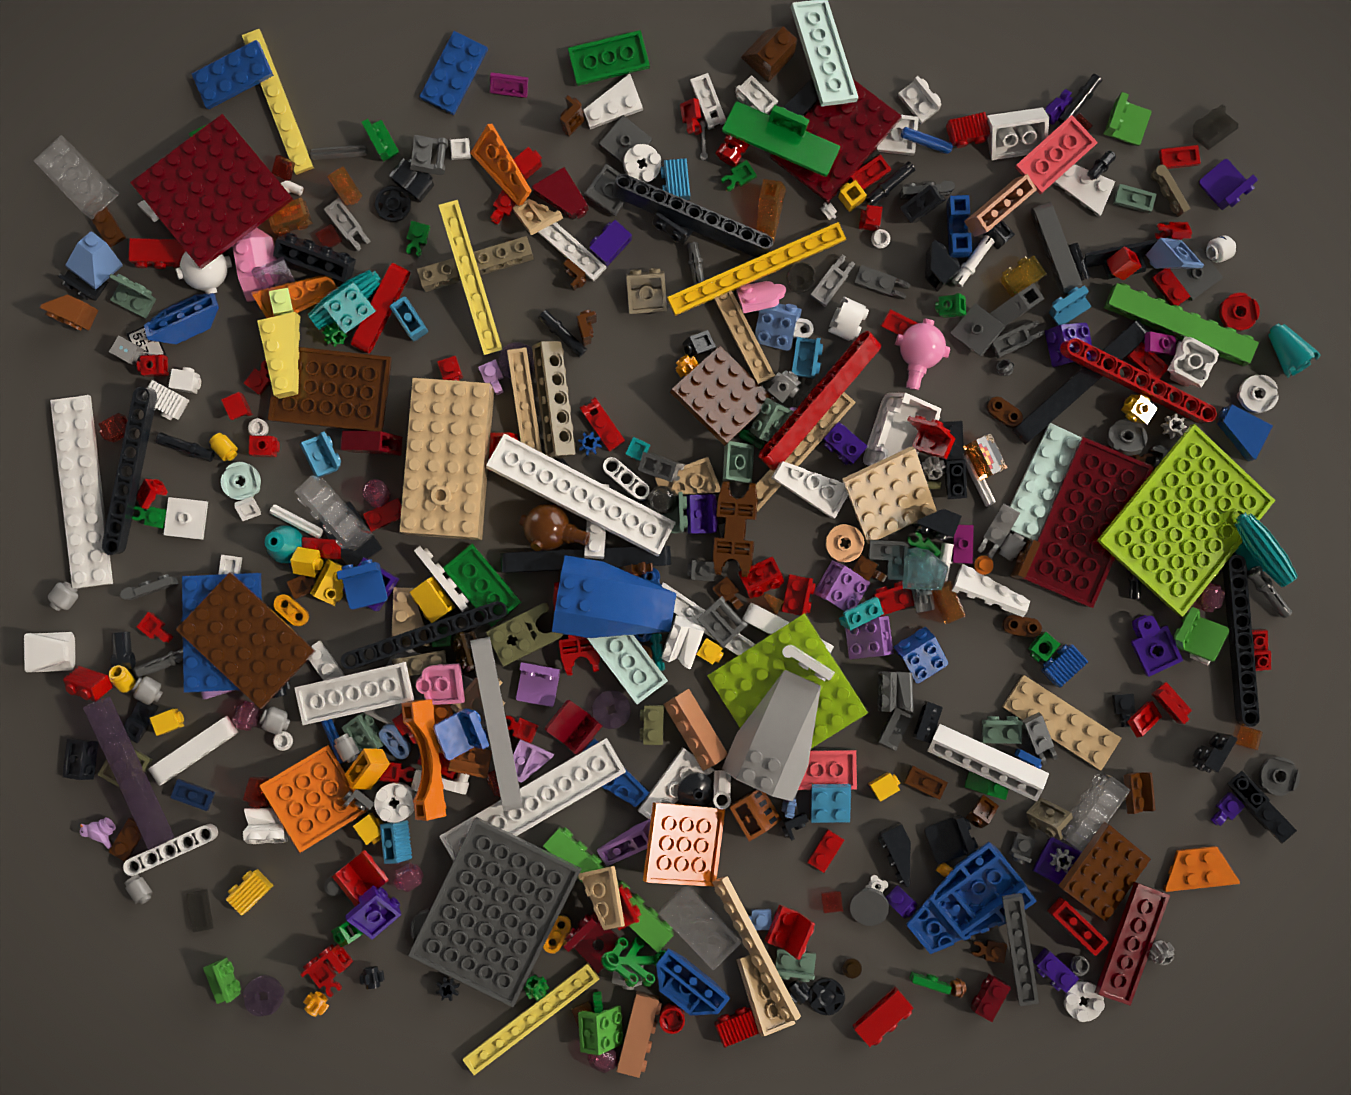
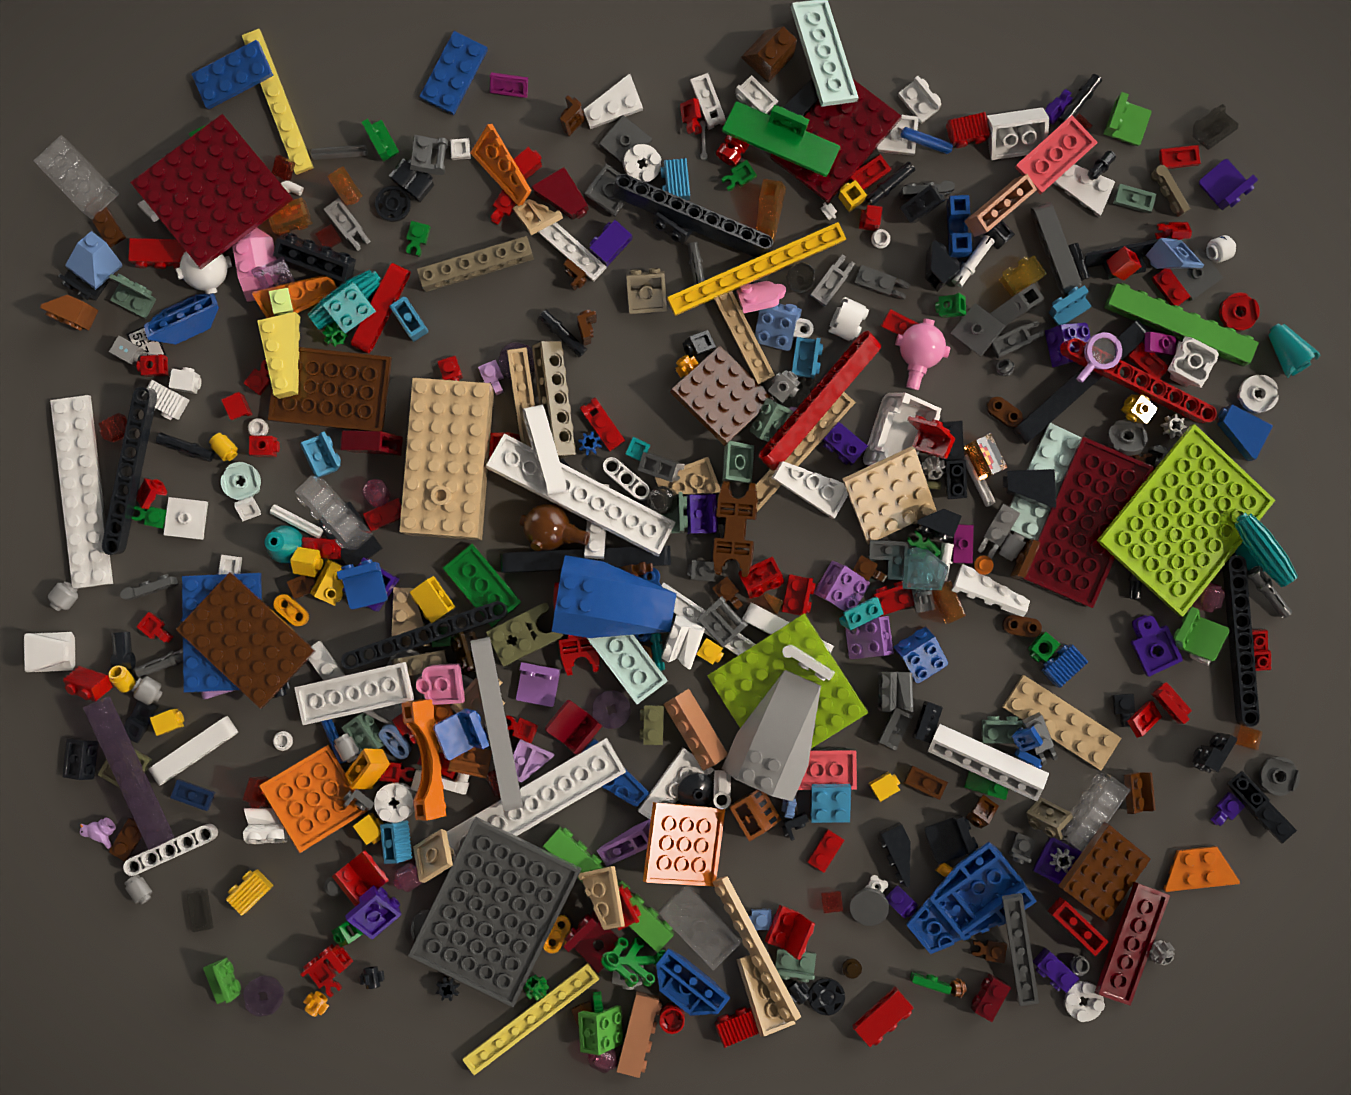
(246, 716): clear pink head -> none
(274, 720): light grey head -> none
(433, 855): none -> tan hinge
(447, 584): white plate -> none
(470, 276): light yellow plate -> none
(544, 450): none -> white beam
(609, 58): green plate -> none
(750, 438): dark green axle -> none
(849, 533): light nougat plate -> none
(1027, 739): none -> blue bracket
(1032, 486): none -> black slope
(1101, 353): none -> lavender piece

